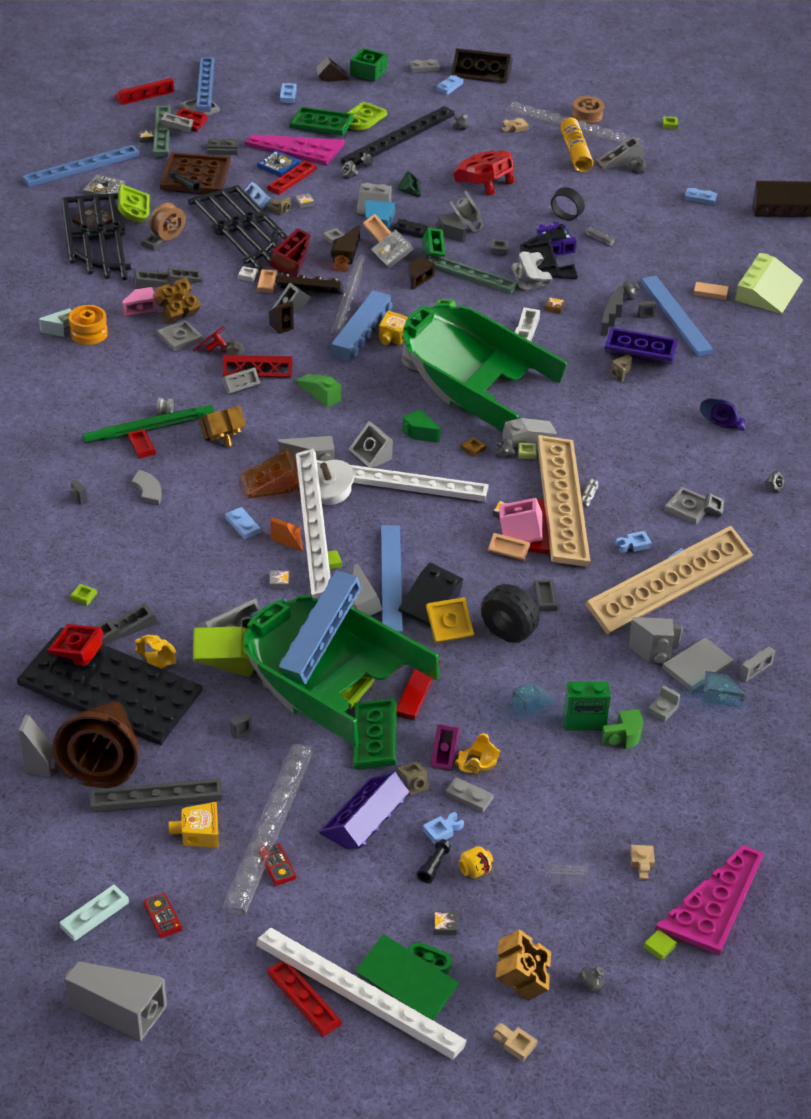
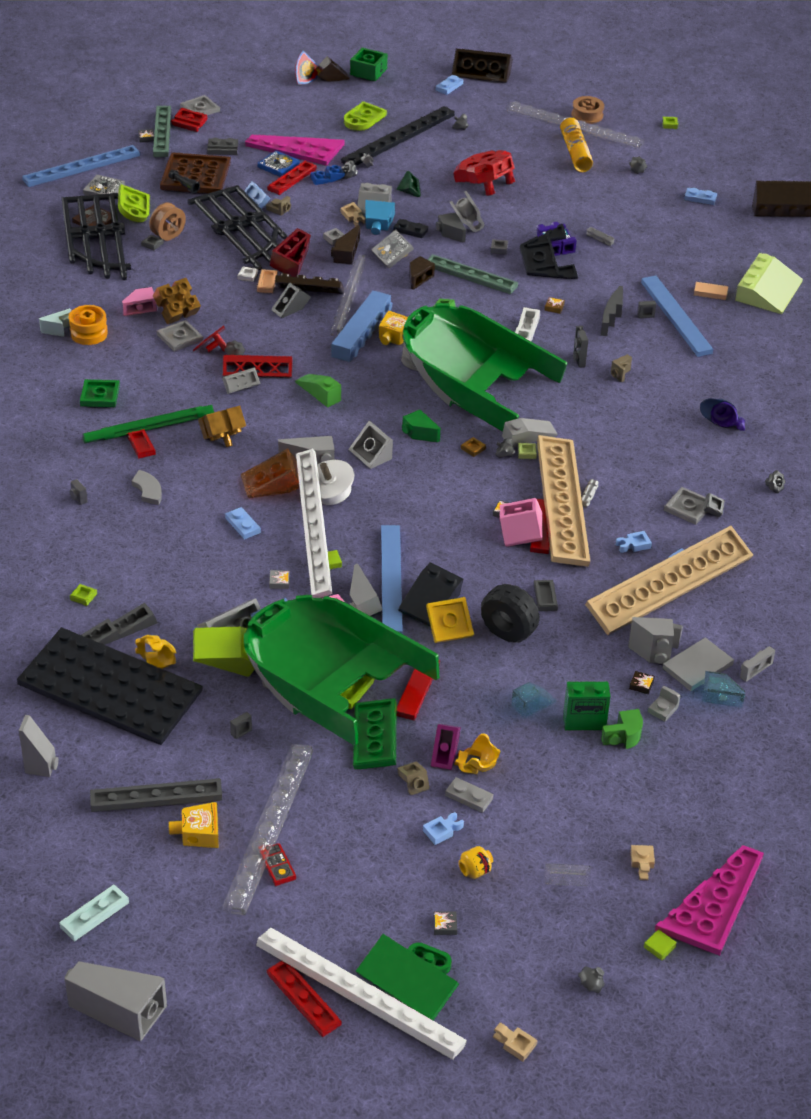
(77, 643): red slope -> none
(97, 746): reddish brown cone -> none
(99, 393): none -> green plate
(145, 91): red fence -> none
(148, 279): dark grey slope -> none
(162, 915): tile -> none
(164, 406): light grey wheel -> none
(177, 122): light grey plate -> none
(205, 85): medium blue tile -> none
(282, 317): dark brown slope -> none
(286, 533): orange slope -> none
(288, 93): light blue plate -> none
(304, 200): light grey tile -> none
(305, 69): none -> shield
(320, 627): medium blue brick -> none
(321, 121): green tile -> none
(331, 174): none -> blue slope
(341, 259): clear orange plate -> none
(353, 212): none -> tan plate
(365, 811): slope -> none
(376, 228): light nougat tile -> none
(419, 483): white plate -> none
(424, 66): light grey plate -> none
(427, 871): black piece -> none
(433, 242): green slope -> none
(509, 547): light nougat tile -> none
(515, 125): tan plate -> none
(523, 965): pearl gold brick -> none
(528, 274): light grey piece -> none
(574, 196): black tyre -> none
(580, 347): none -> dark grey plate
(622, 154): light grey slope -> none
(630, 289): dark grey piece -> none
(641, 346): dark purple slope -> none
(642, 682): none -> dark brown tile

